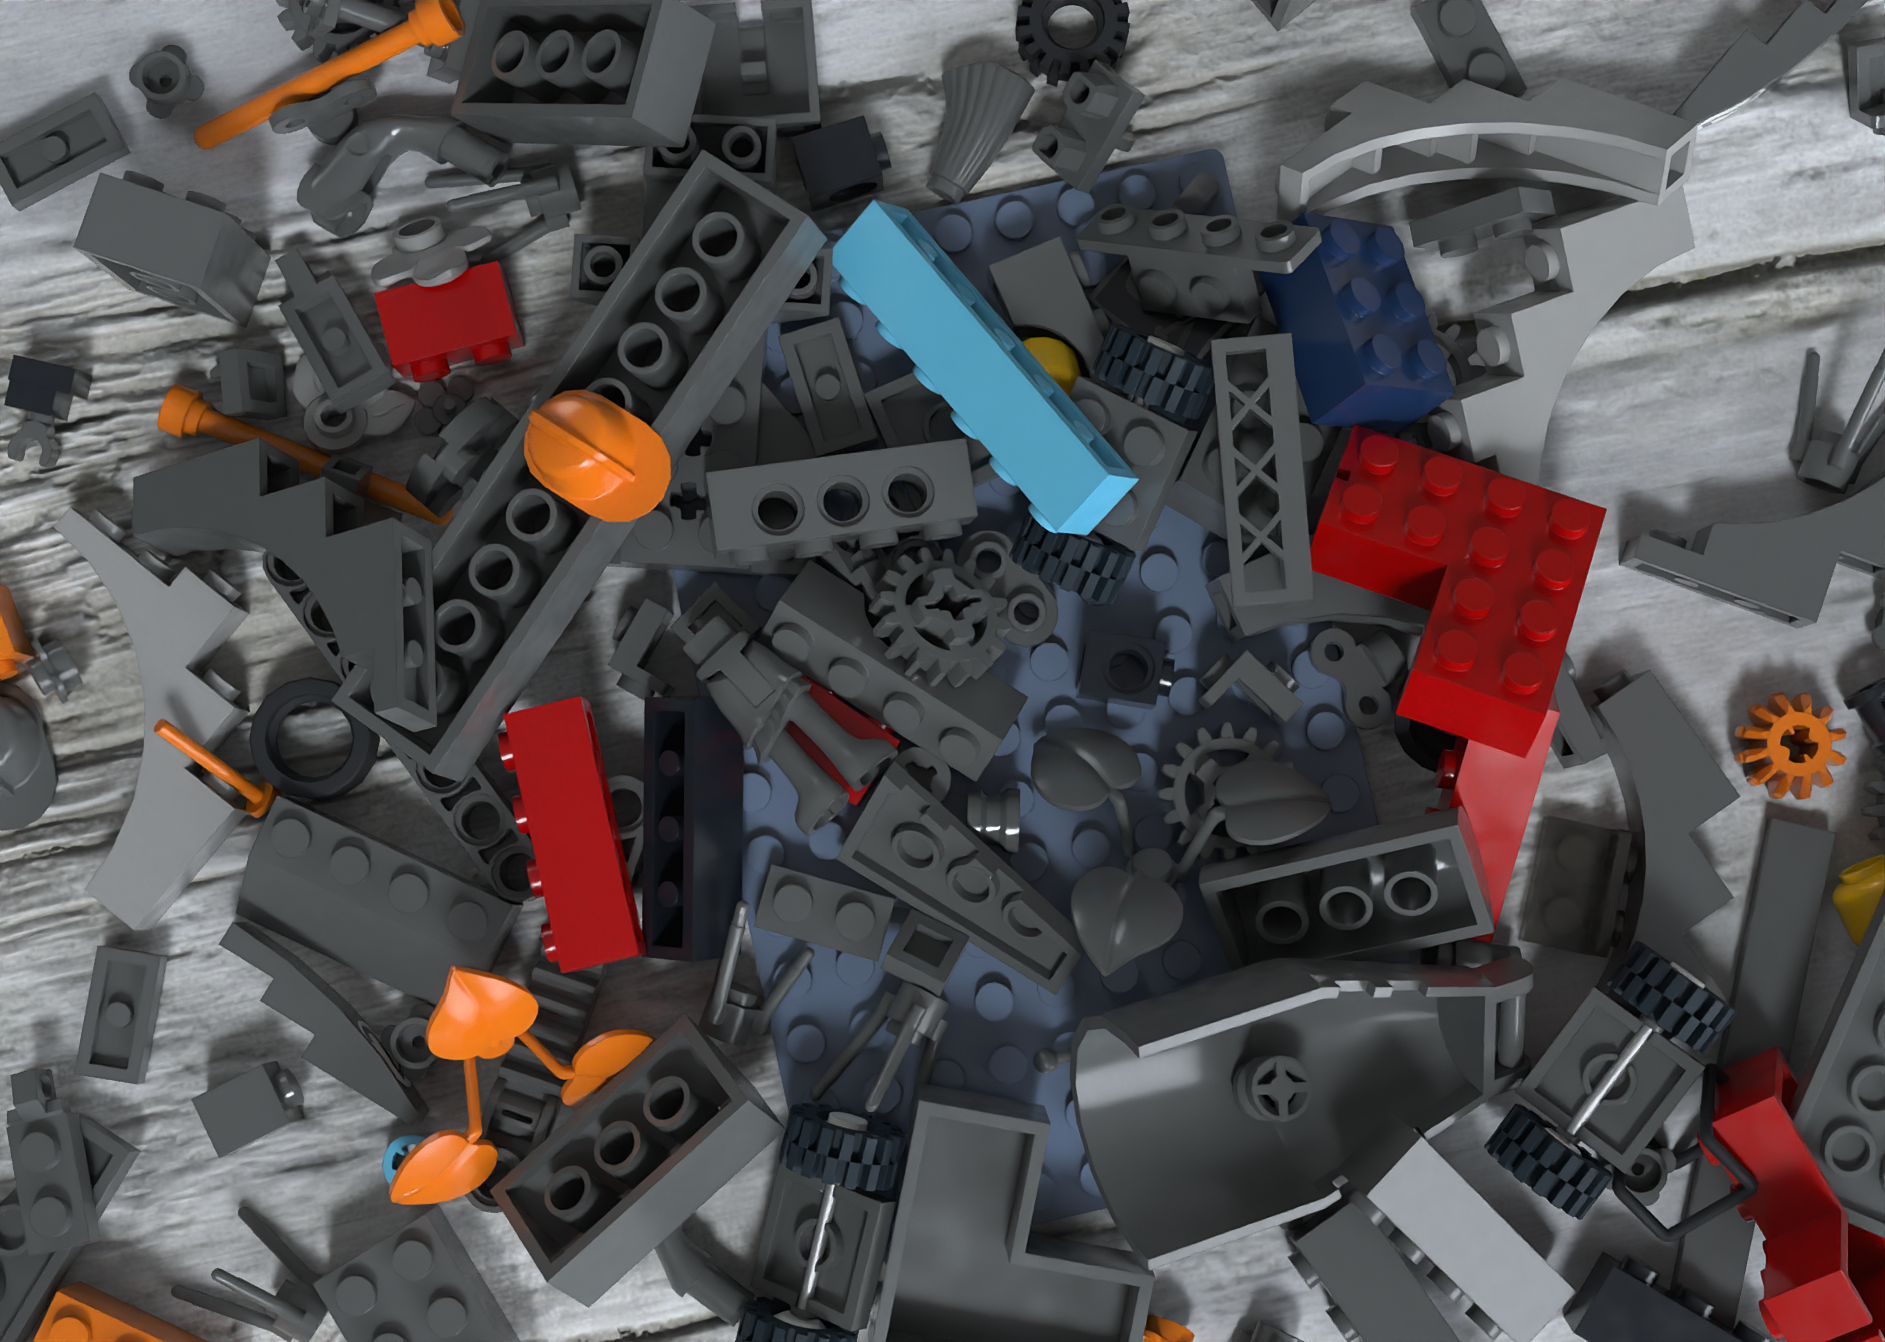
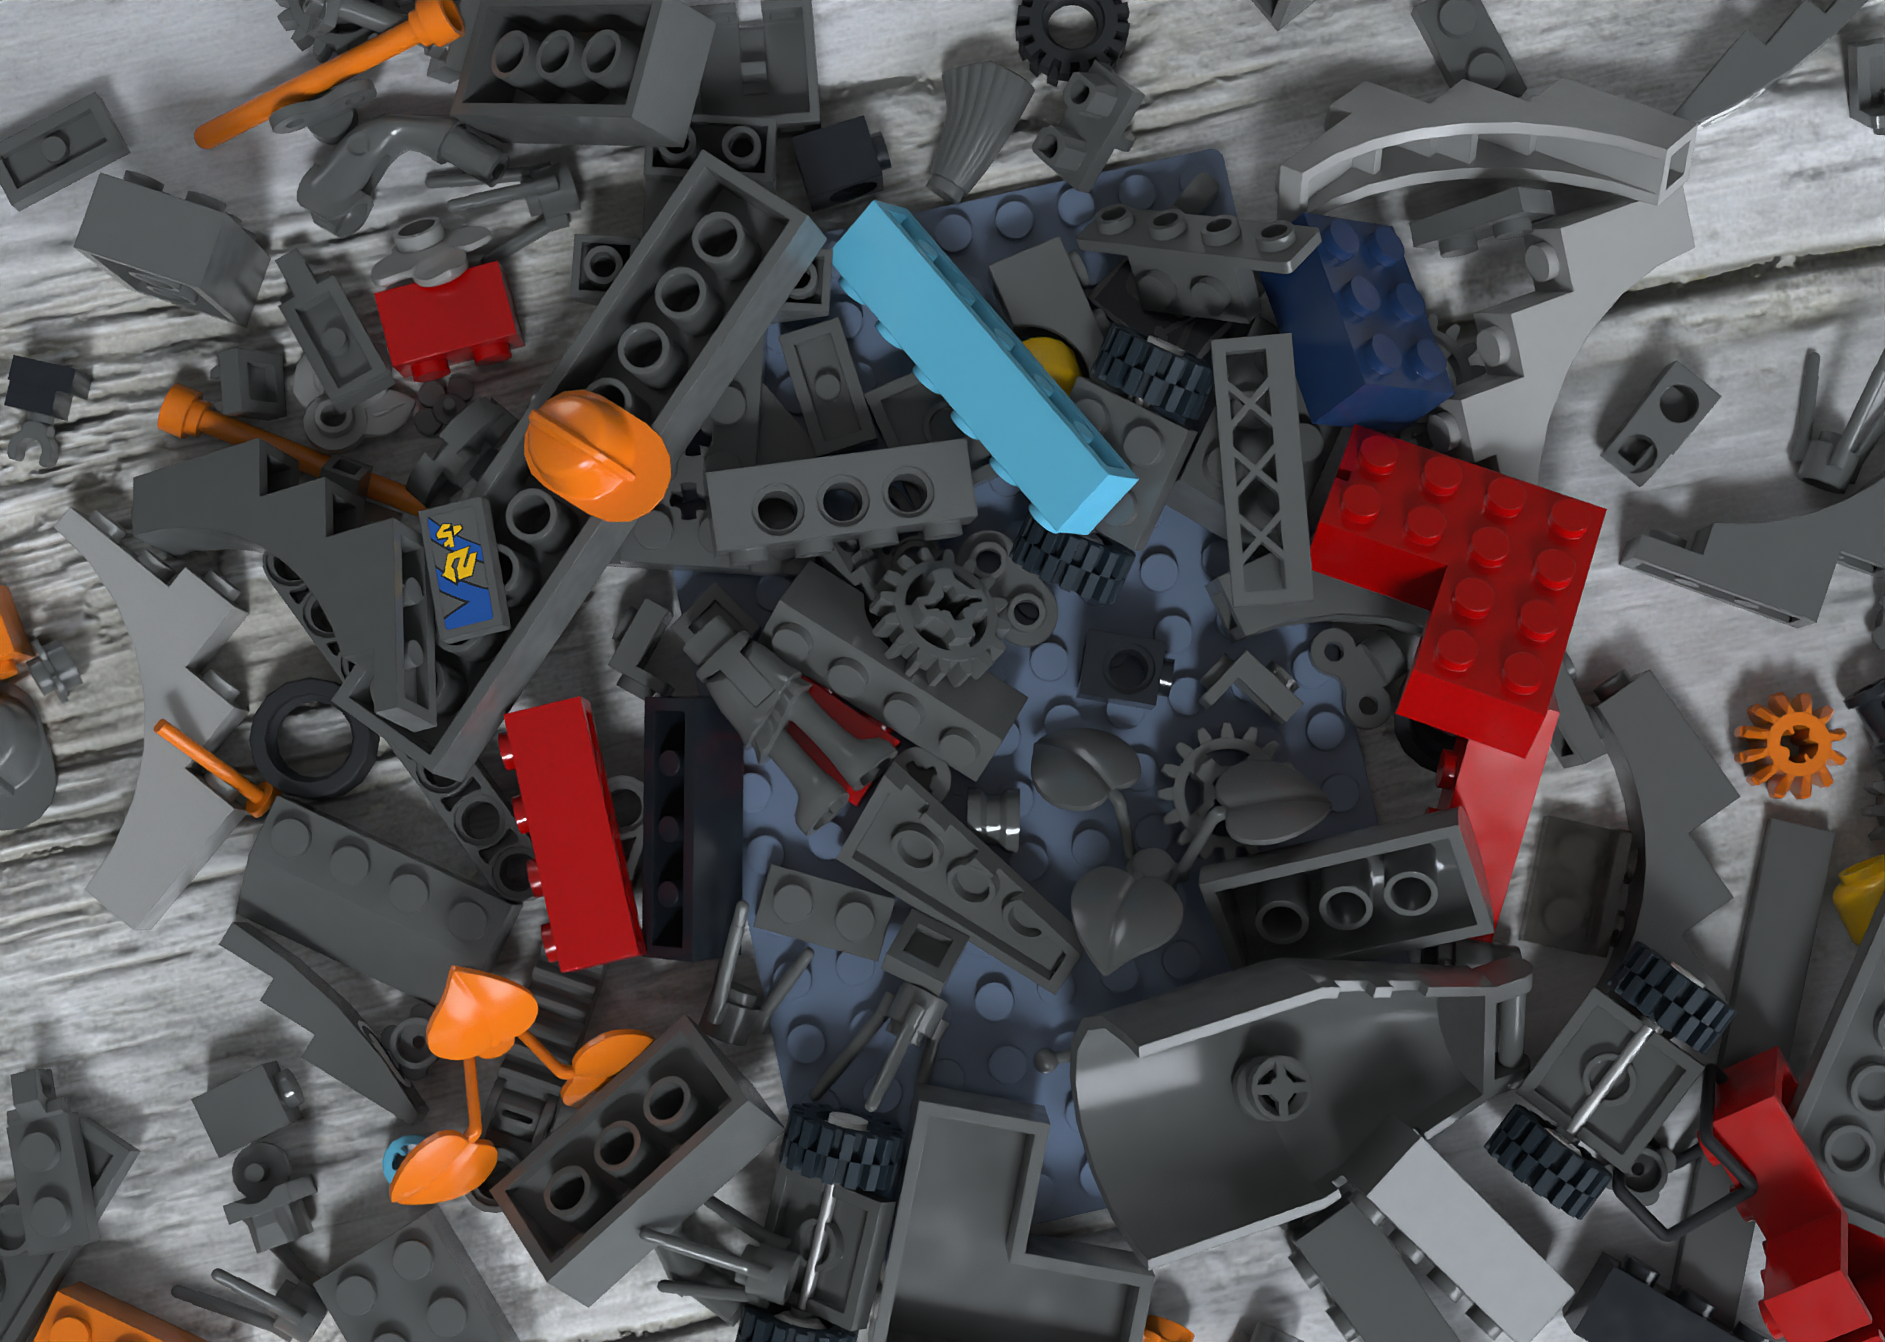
(120, 1015): dark grey plate -> none
(160, 64): dark grey plate -> none
(272, 1202): none -> dark grey hips
(464, 570): none -> tile
(764, 1270): none -> dark grey plant
(1659, 423): none -> dark grey leg

